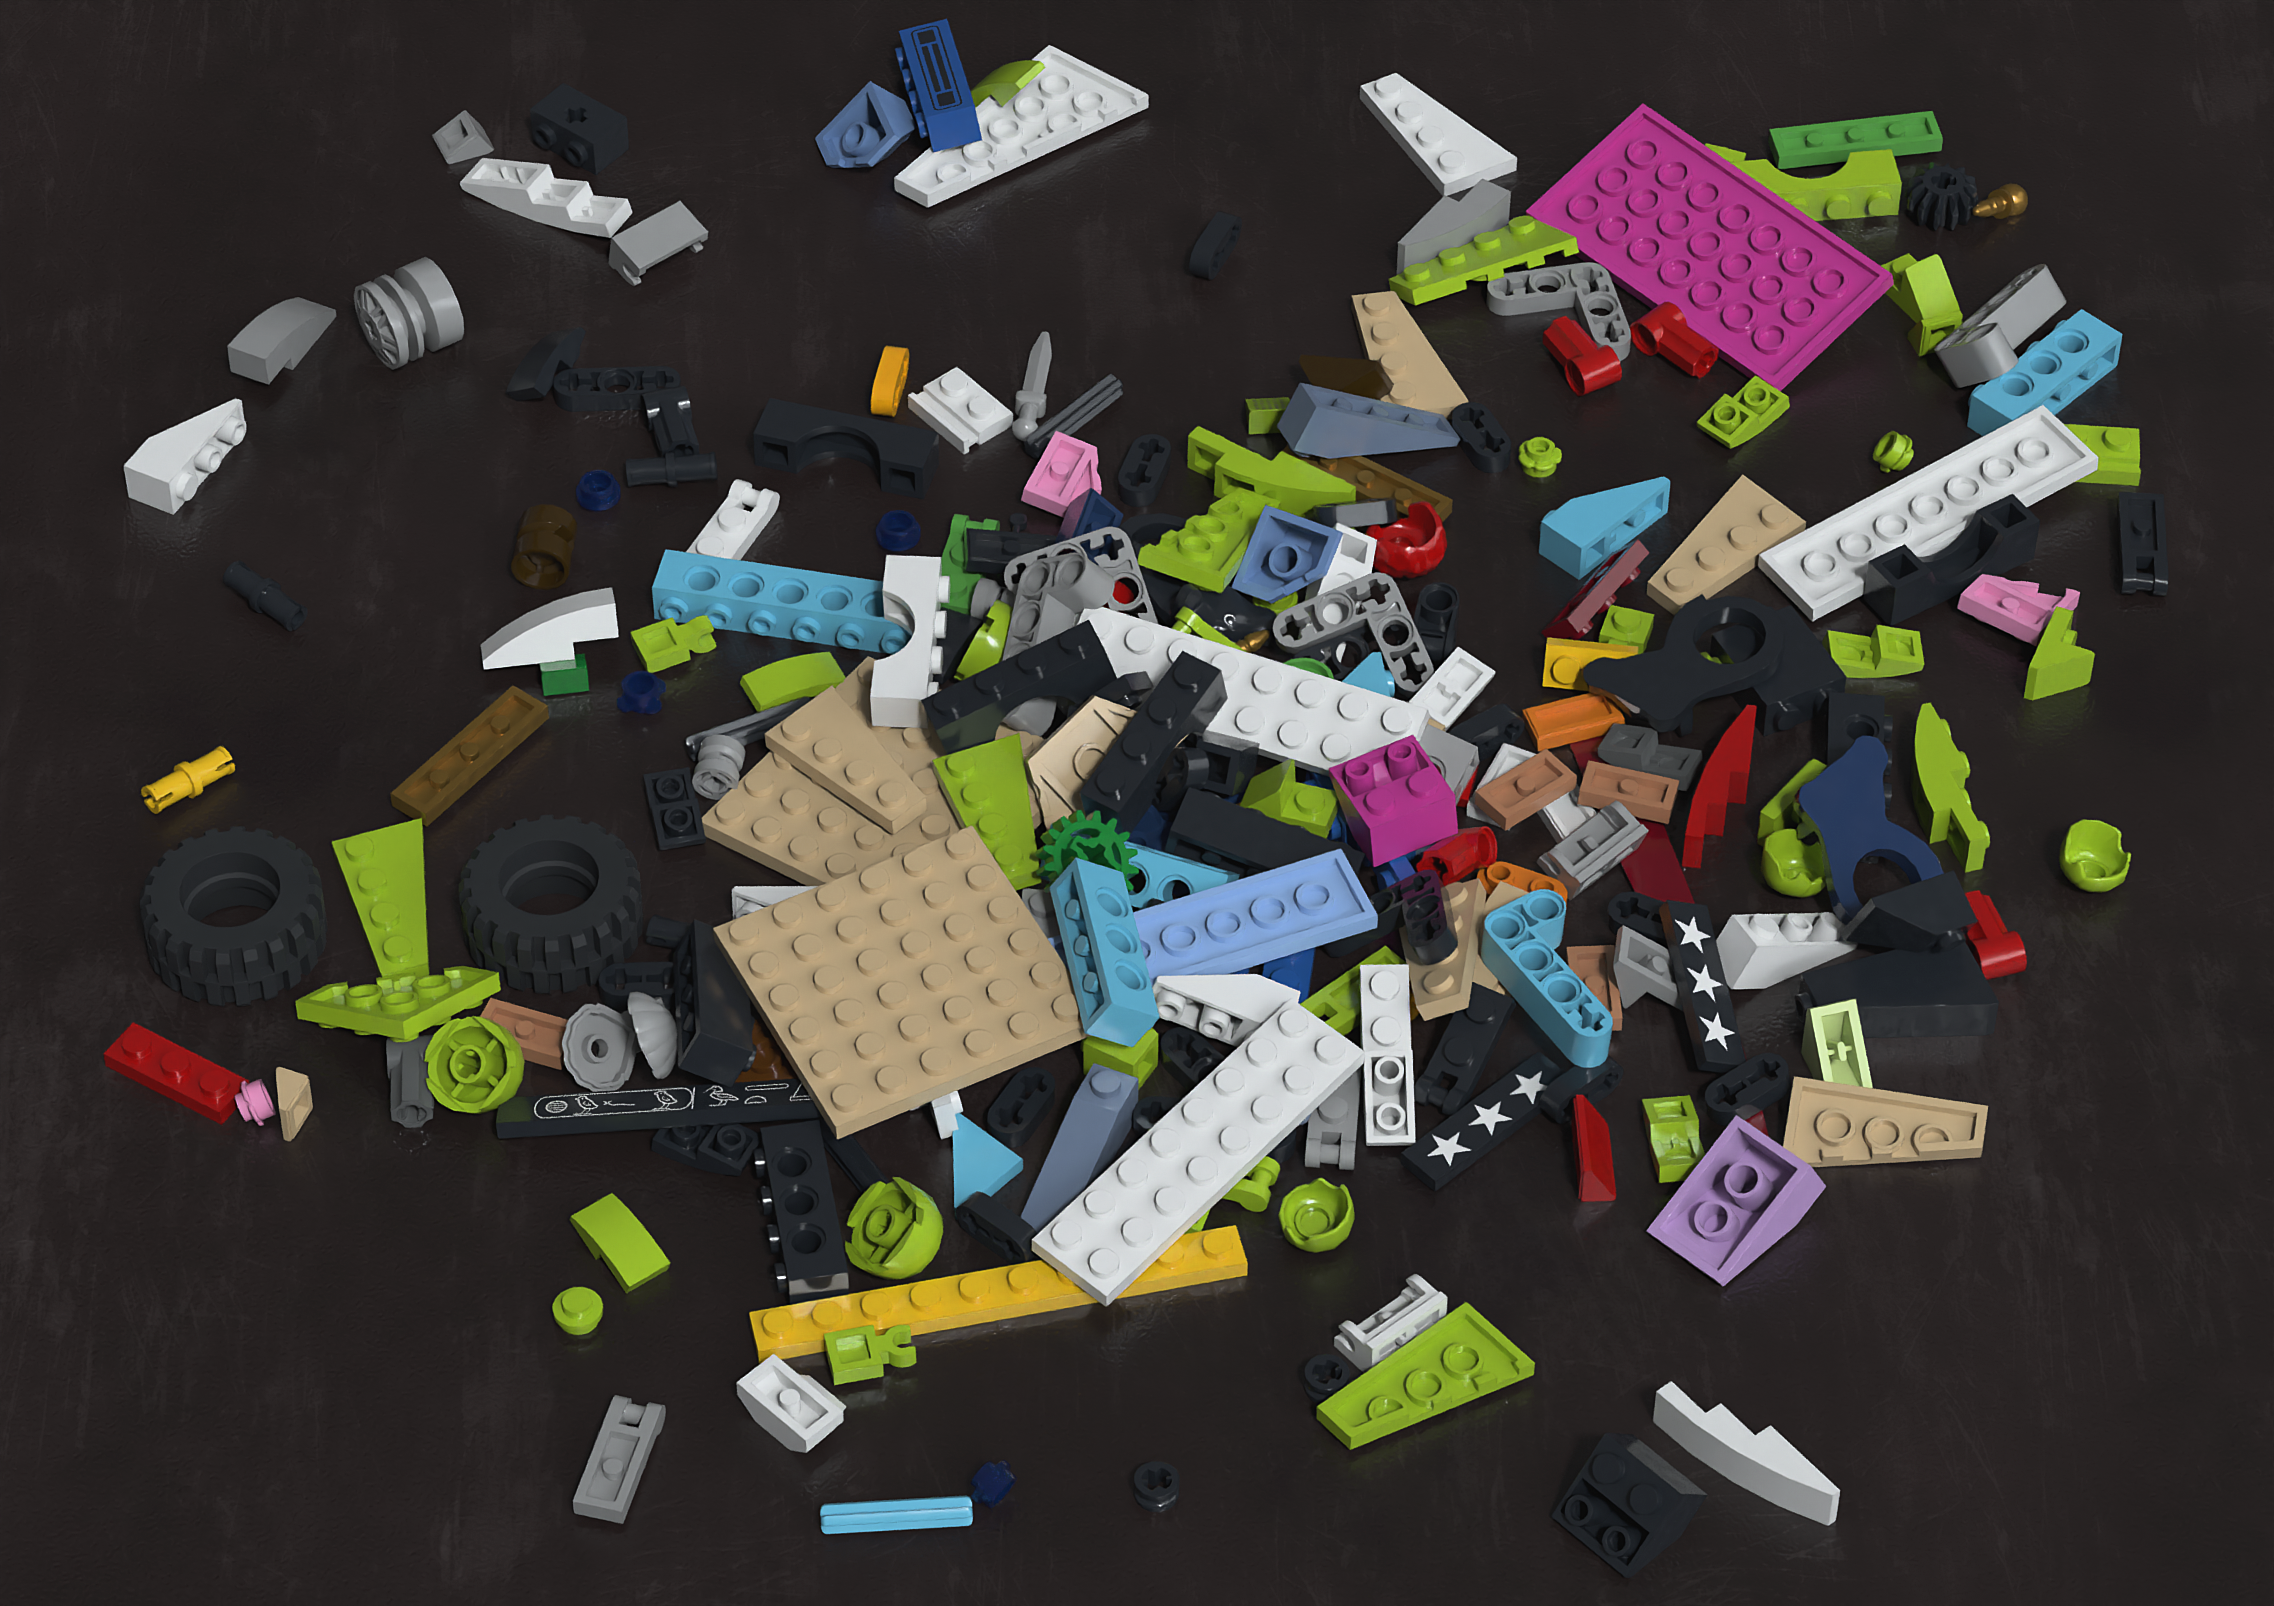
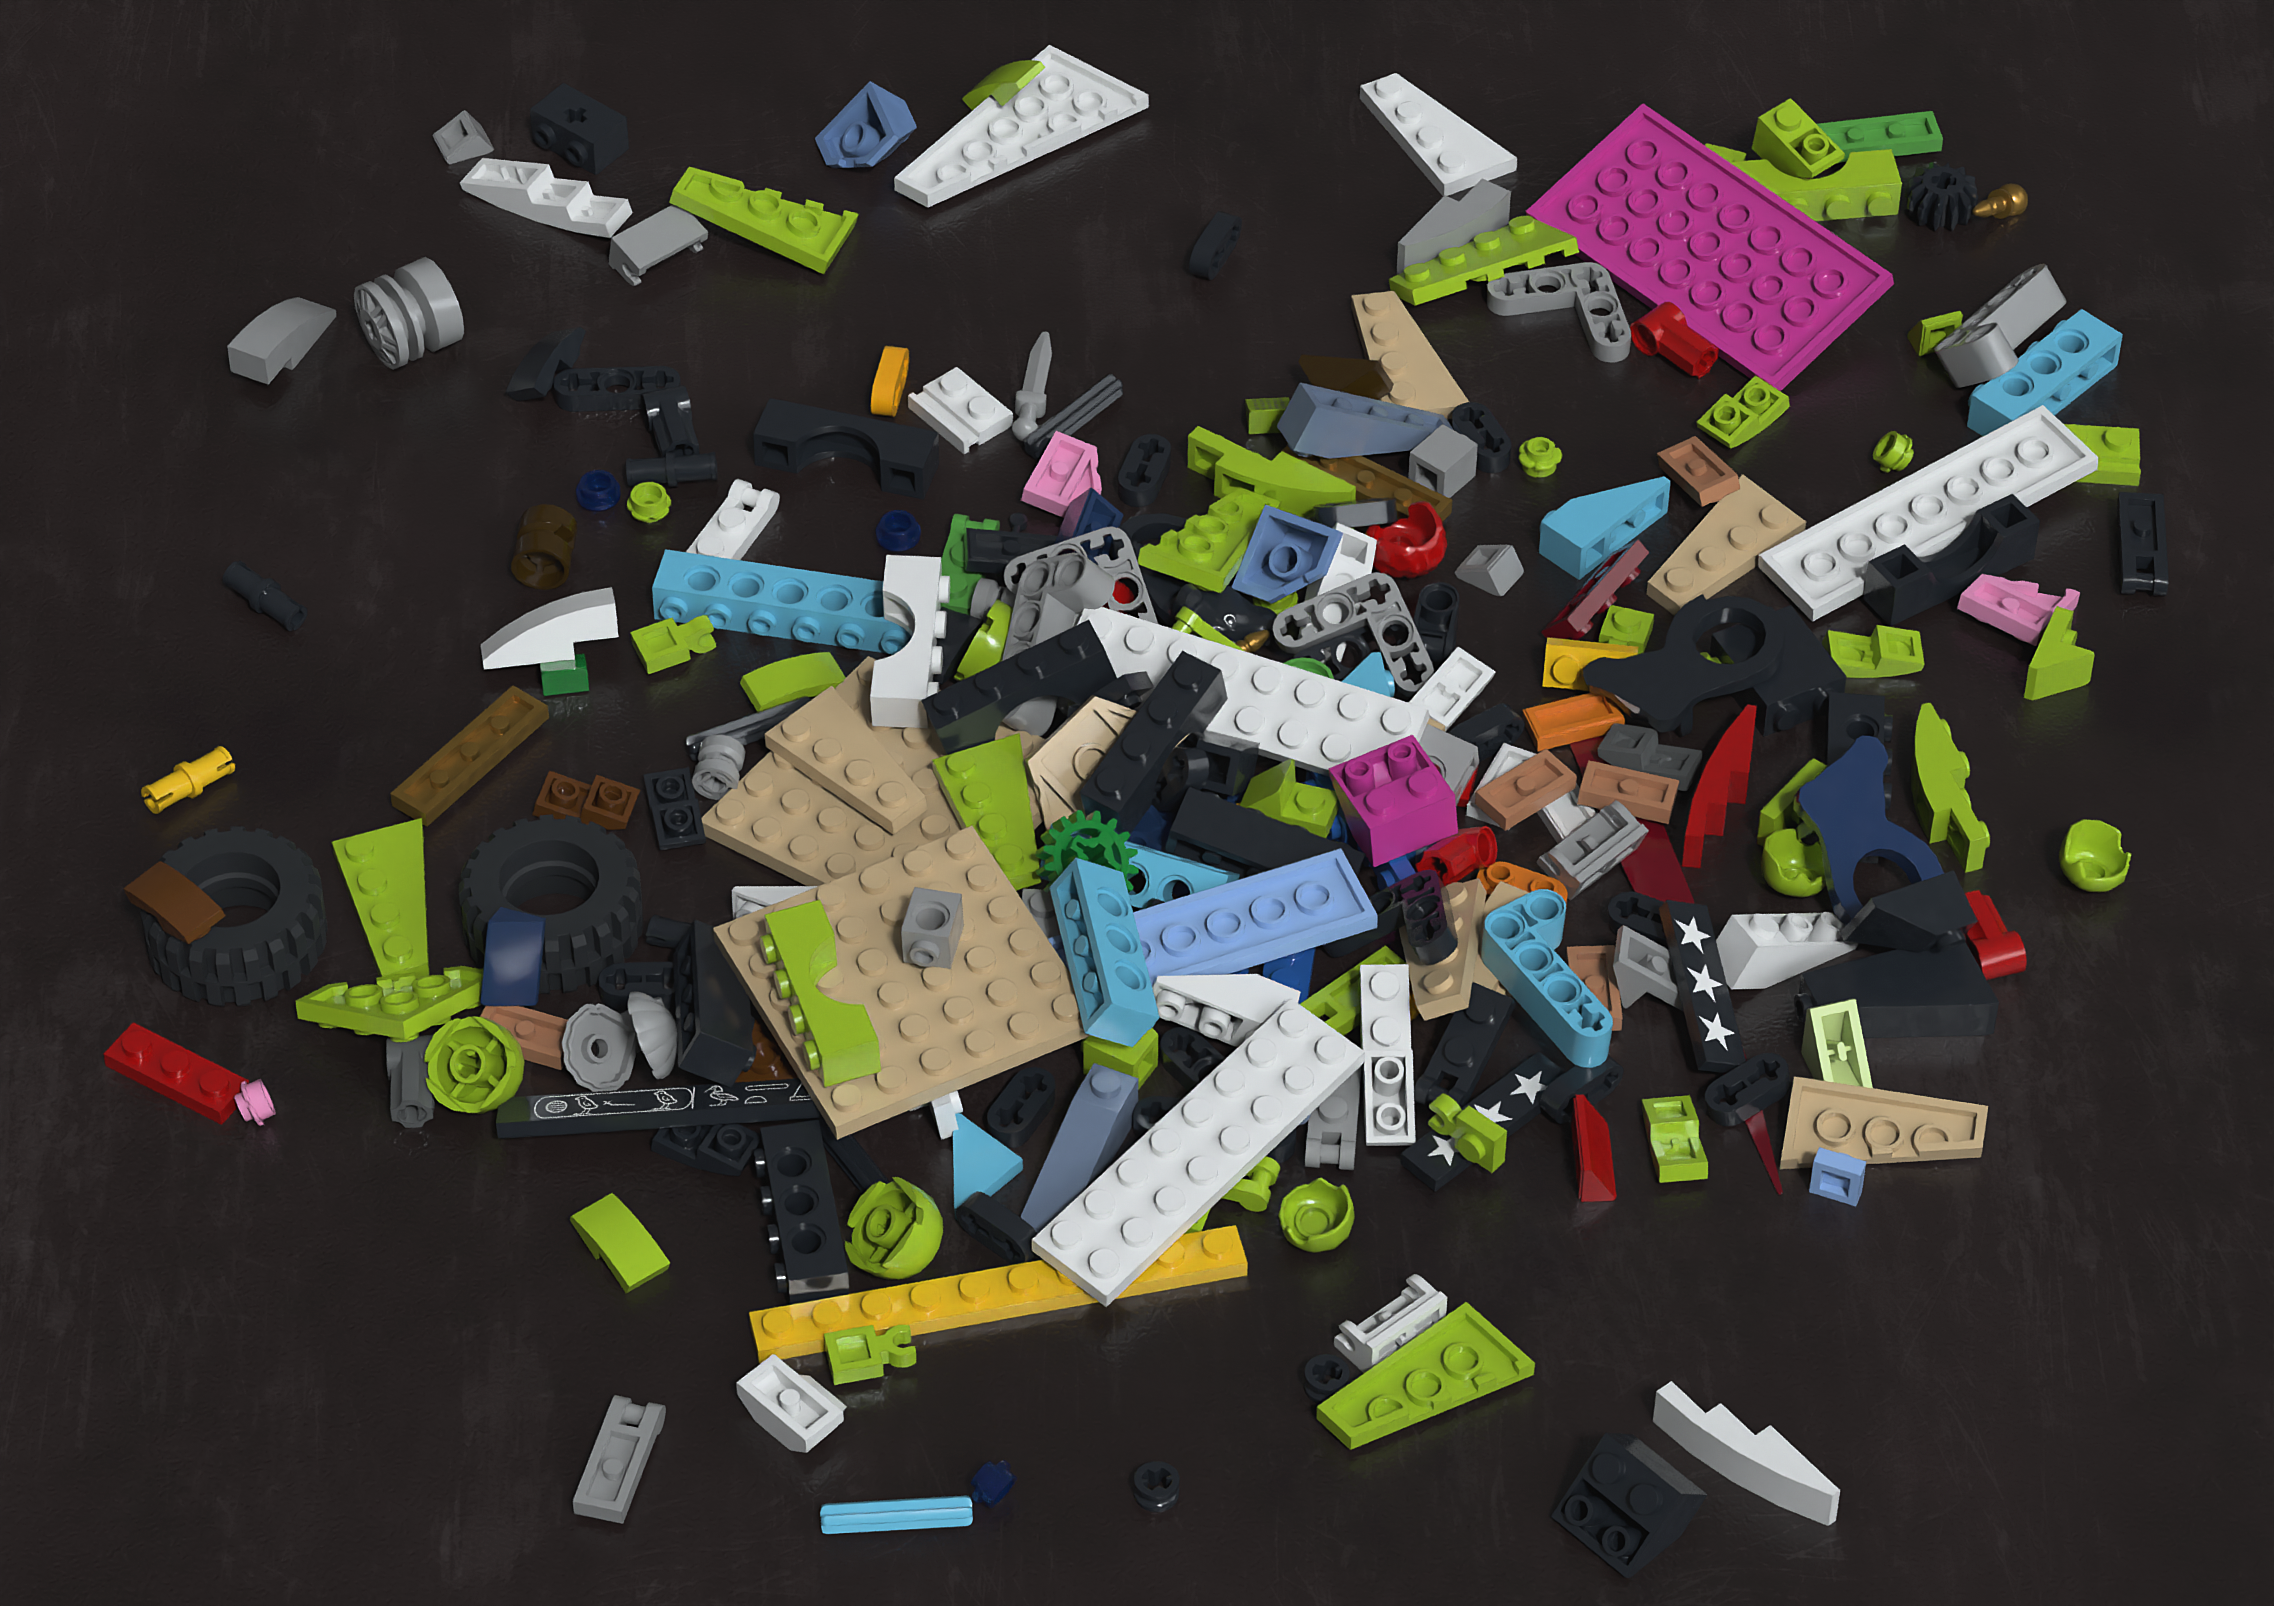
(175, 901): none -> reddish brown slope
(180, 458): white slope -> none
(293, 1100): tan slope -> none
(512, 959): none -> dark blue slope
(578, 1310): lime plate -> none
(603, 802): none -> reddish brown slope
(641, 693): clear blue plate -> none
(649, 502): none -> lime plate
(785, 227): none -> lime wing
(836, 1033): none -> lime arch
(932, 928): none -> light grey brick
(937, 86): blue brick -> none
(1443, 461): none -> light grey brick
(1474, 1134): none -> lime plate
(1491, 568): none -> light grey slope
(1584, 362): red piece -> none
(1698, 471): none -> nougat plate
(1736, 1202): lavender slope -> none
(1794, 142): none -> lime slope
(1837, 1176): none -> light blue plate
(1921, 287): lime slope -> none

